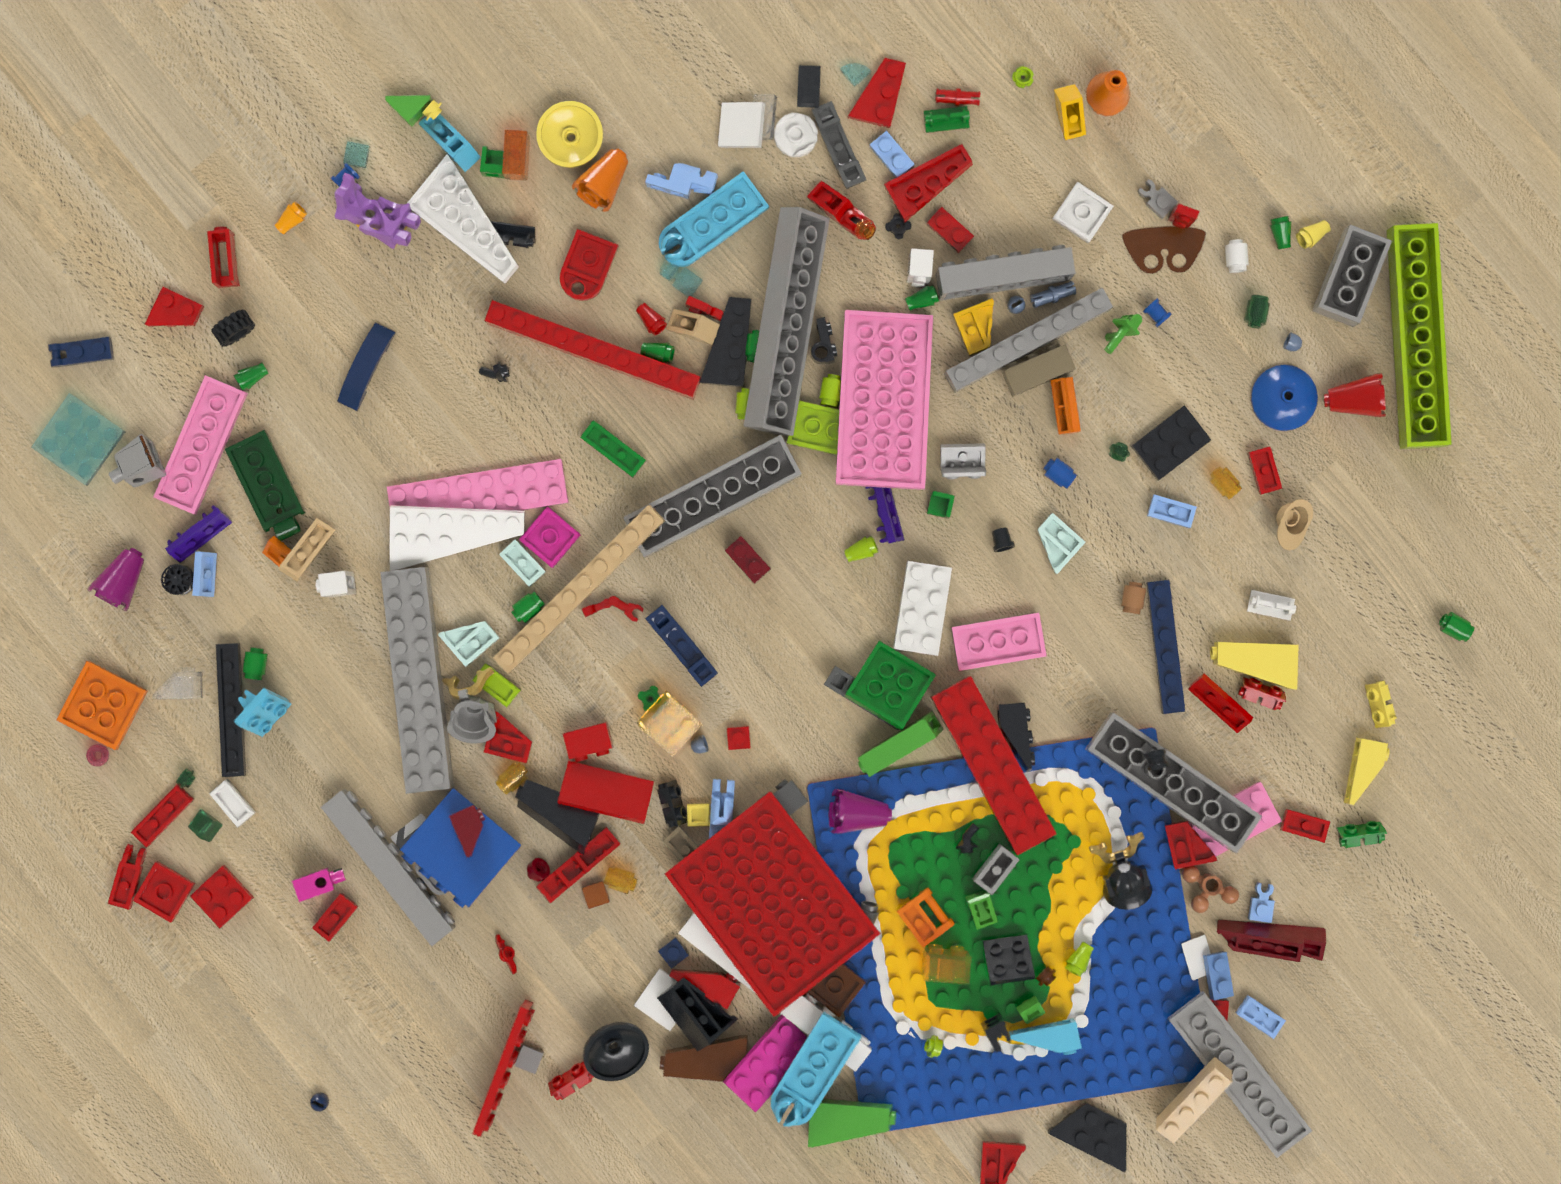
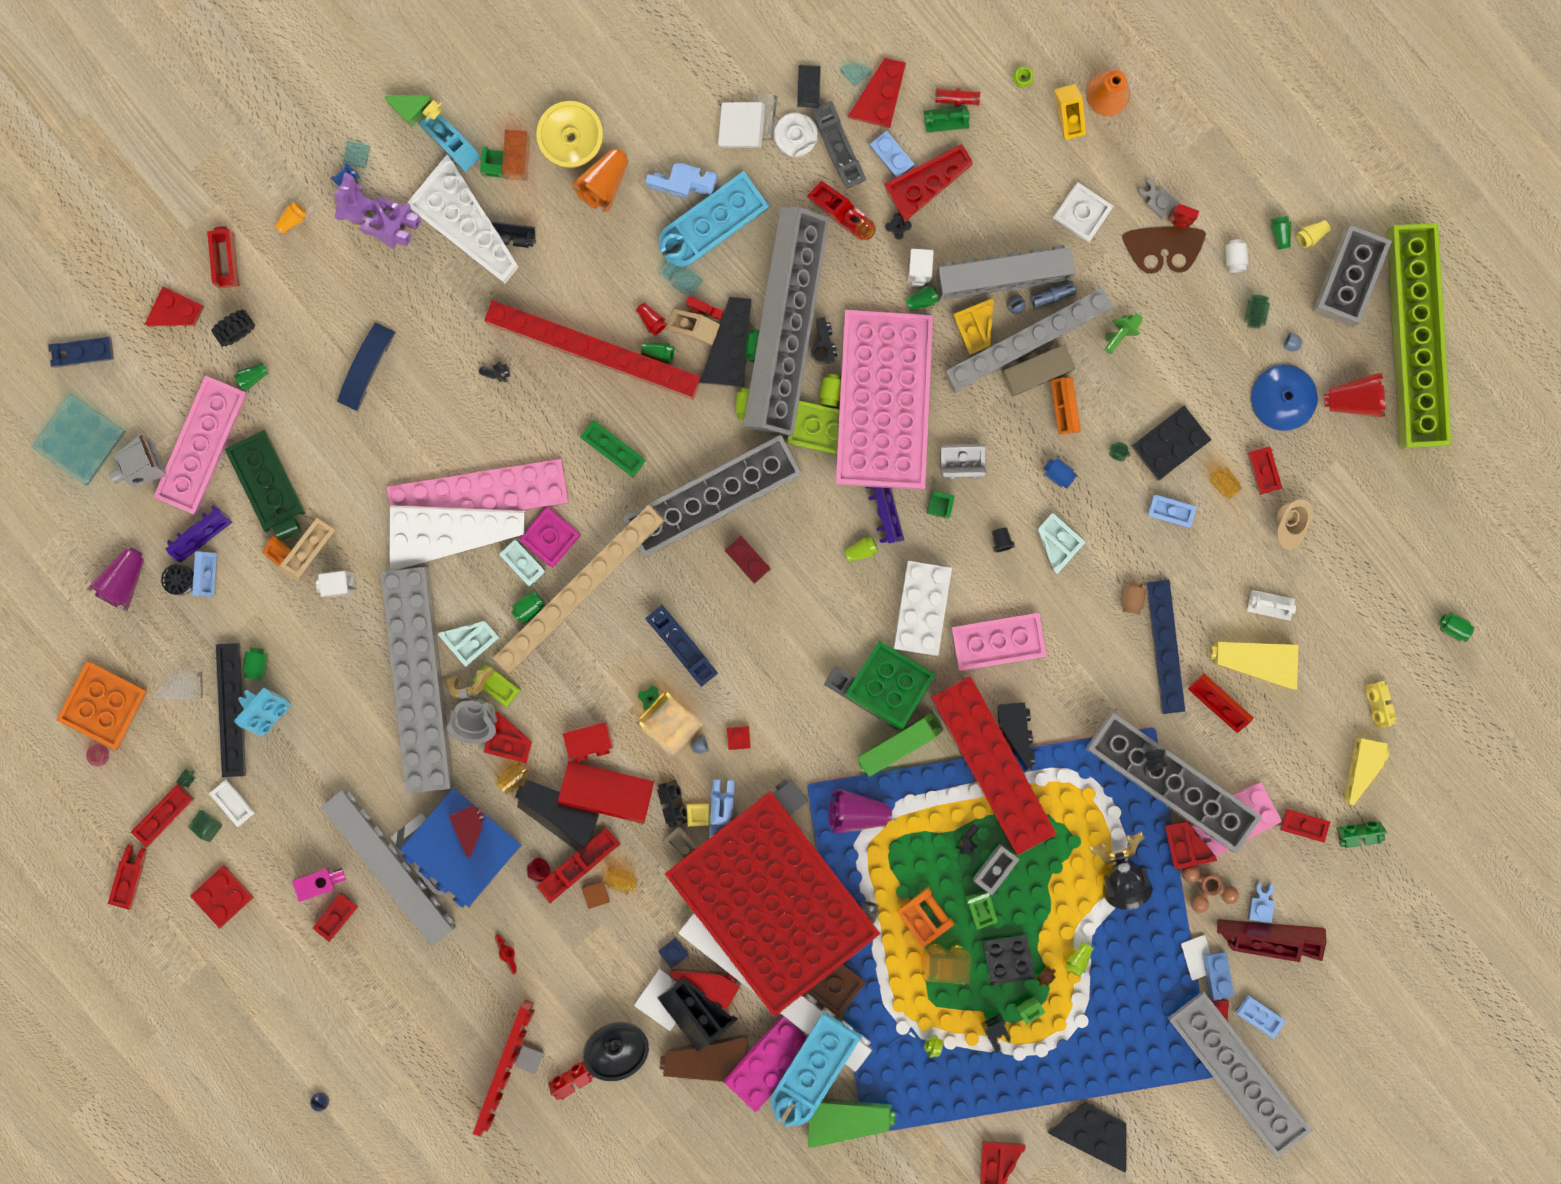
(164, 891): red plate -> none
(587, 264): red plate -> none
(615, 602): red piece -> none
(950, 230): red plate -> none
(1054, 1036): medium azure slope -> none
(1157, 312): blue bush -> none
(1194, 1100): tan brick -> none
(1271, 696): red hinge -> none

